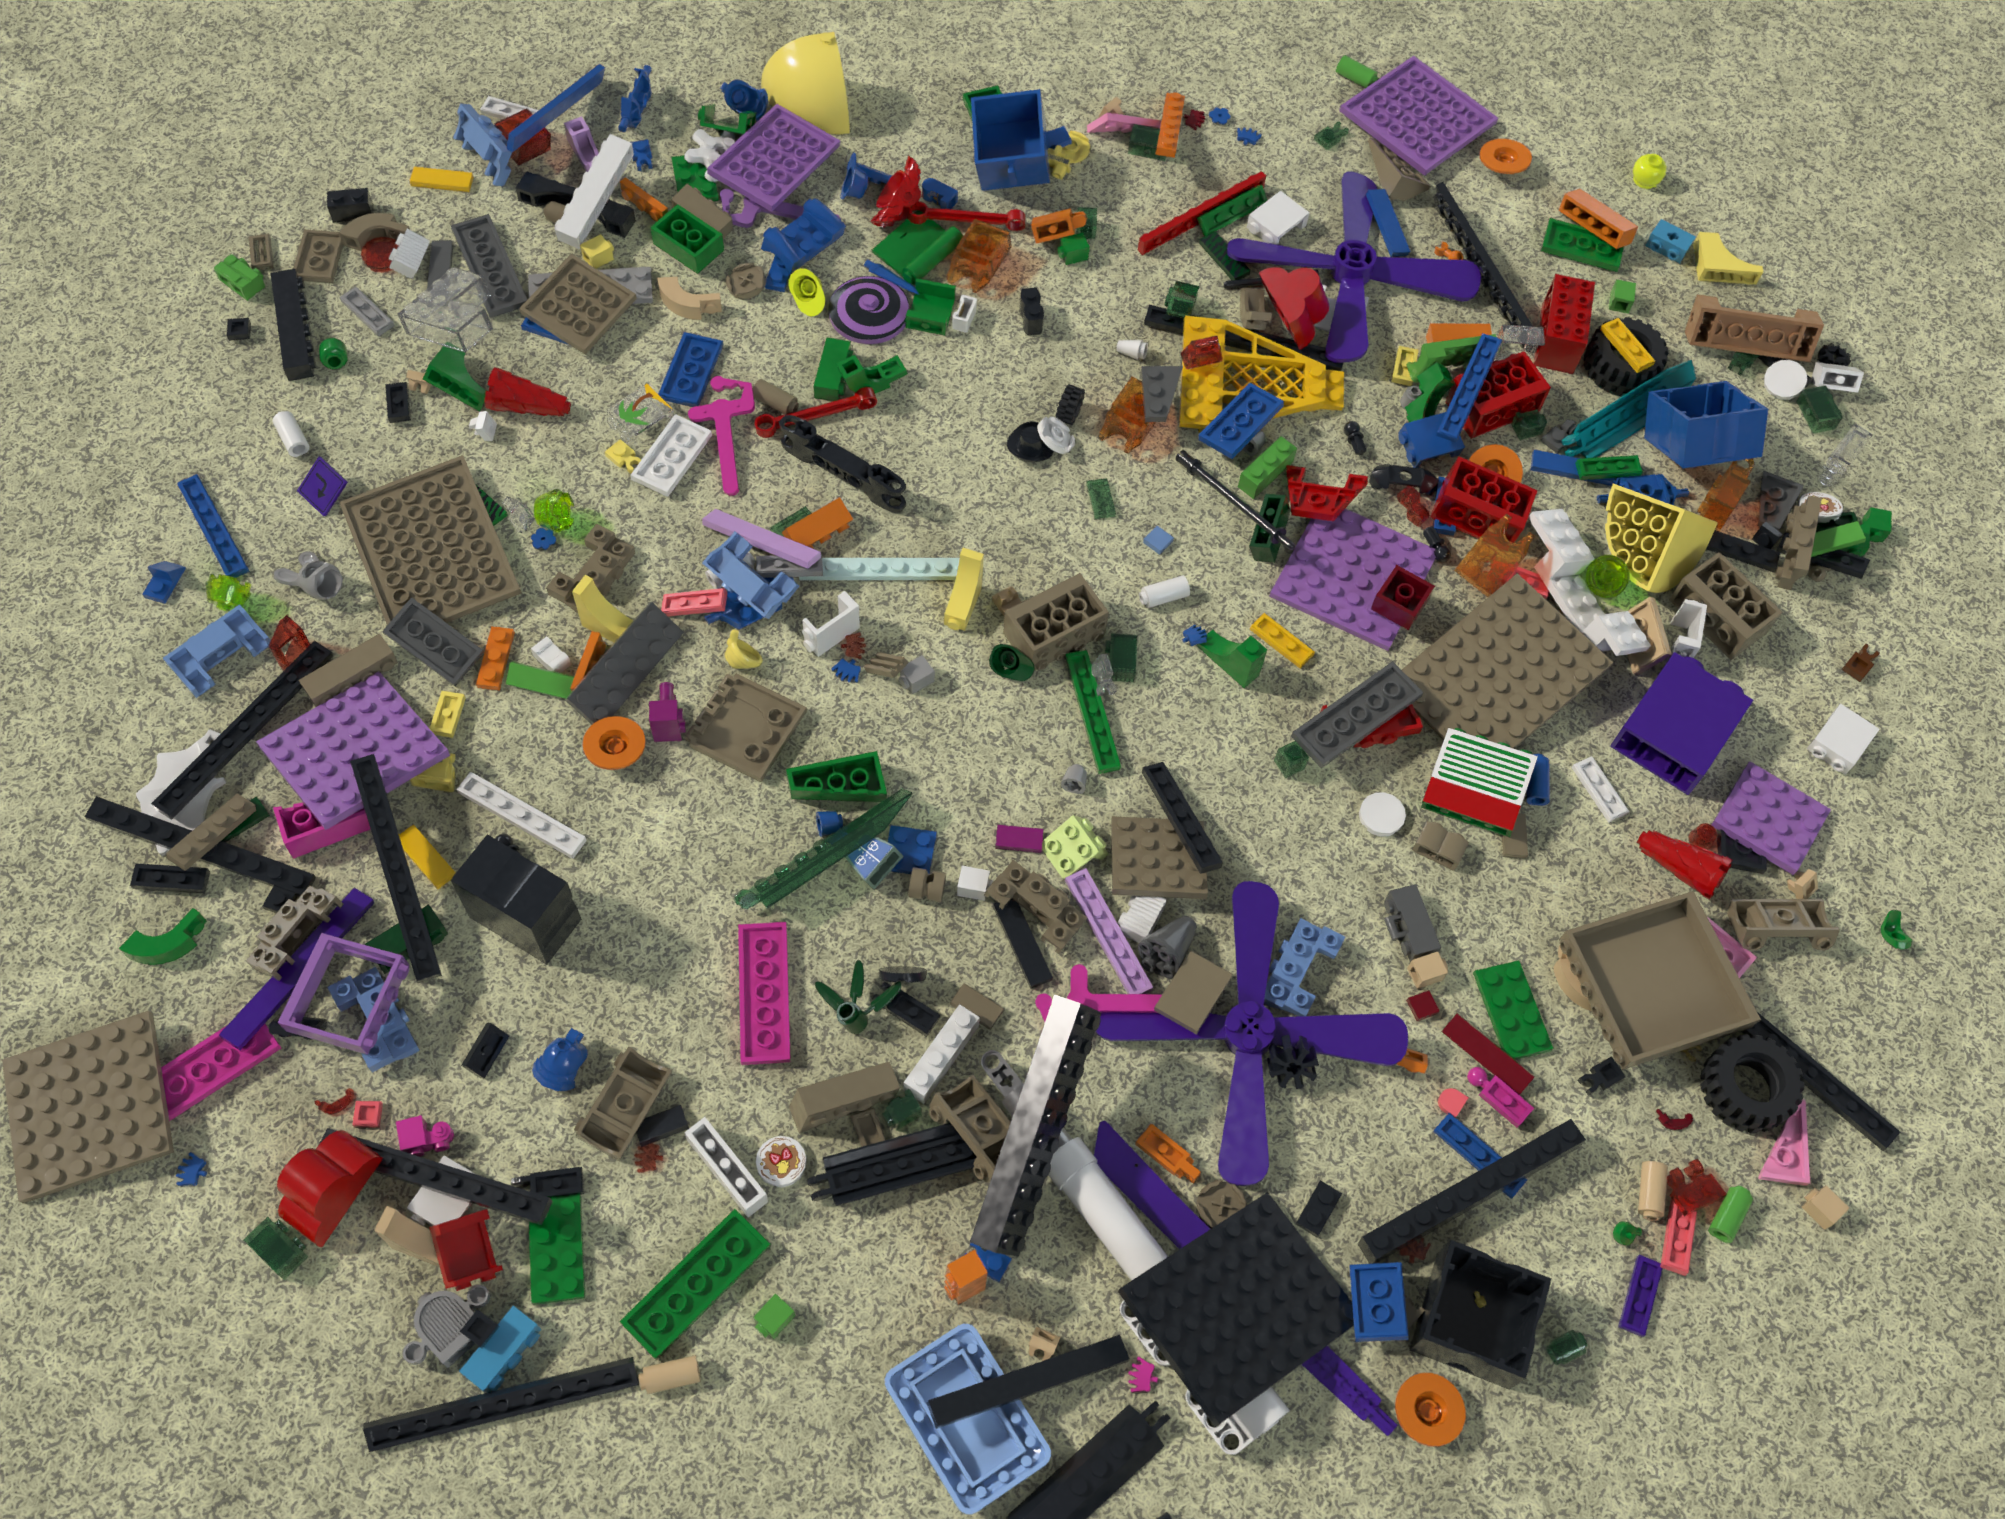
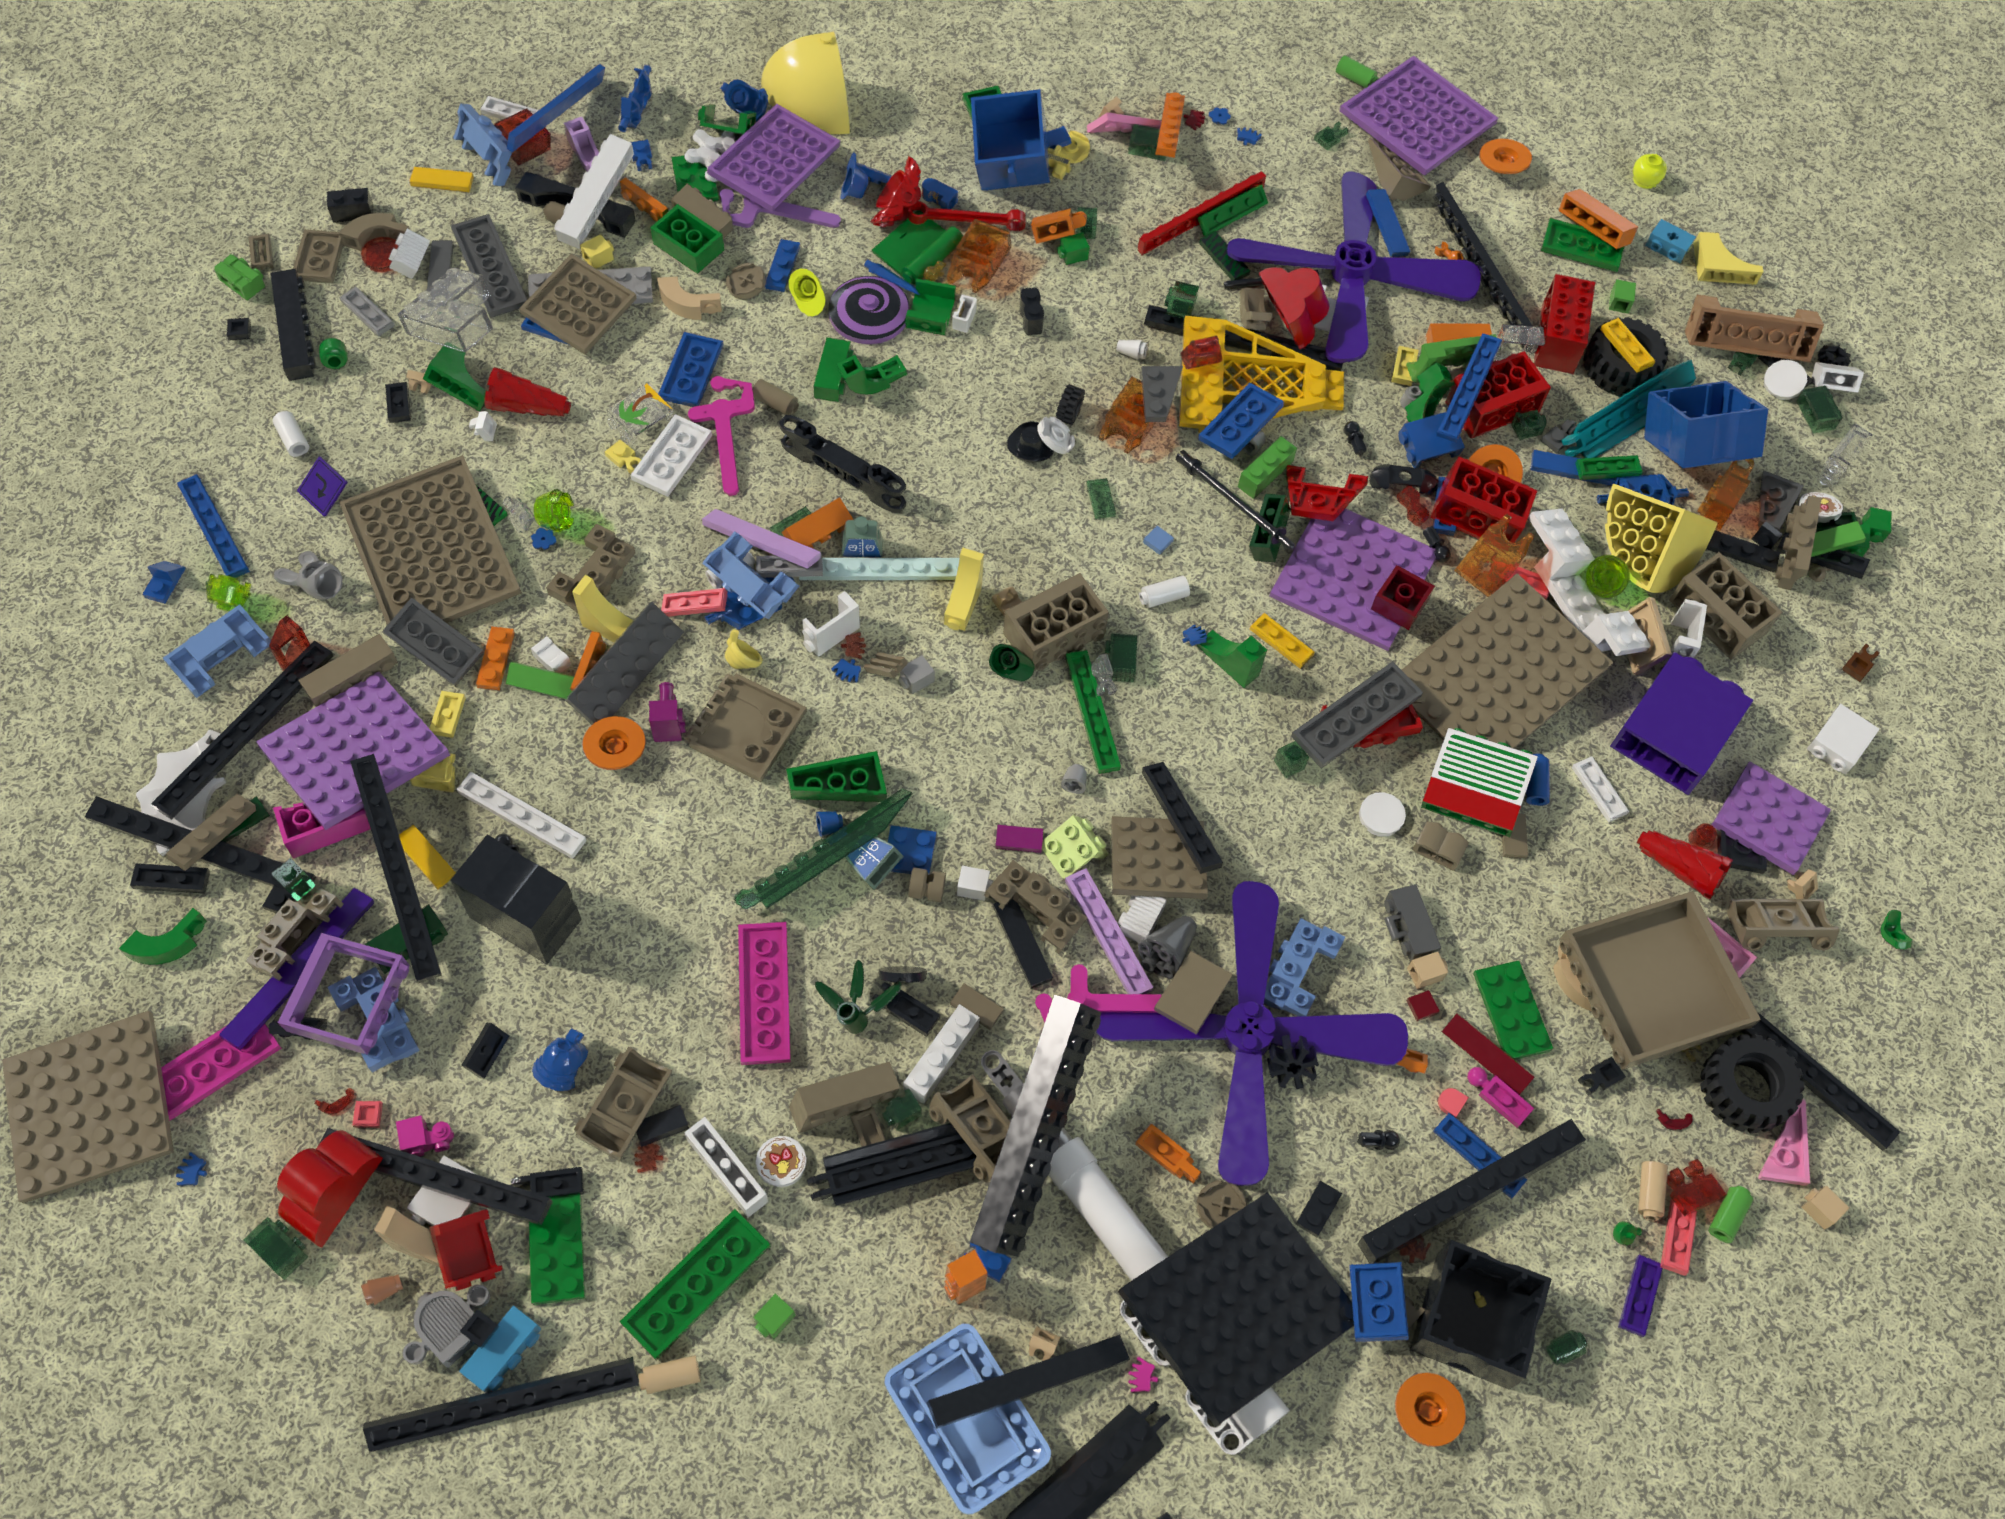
(293, 879): none -> clear green brick
(381, 1288): none -> nougat cone
(804, 236): blue piece -> none
(862, 538): none -> sand green torso
(863, 399): red piece -> none
(932, 273): none -> clear yellow arm
(1184, 1226): dark purple piece -> none
(1276, 218): white panel -> none
(1378, 1139): none -> black axle

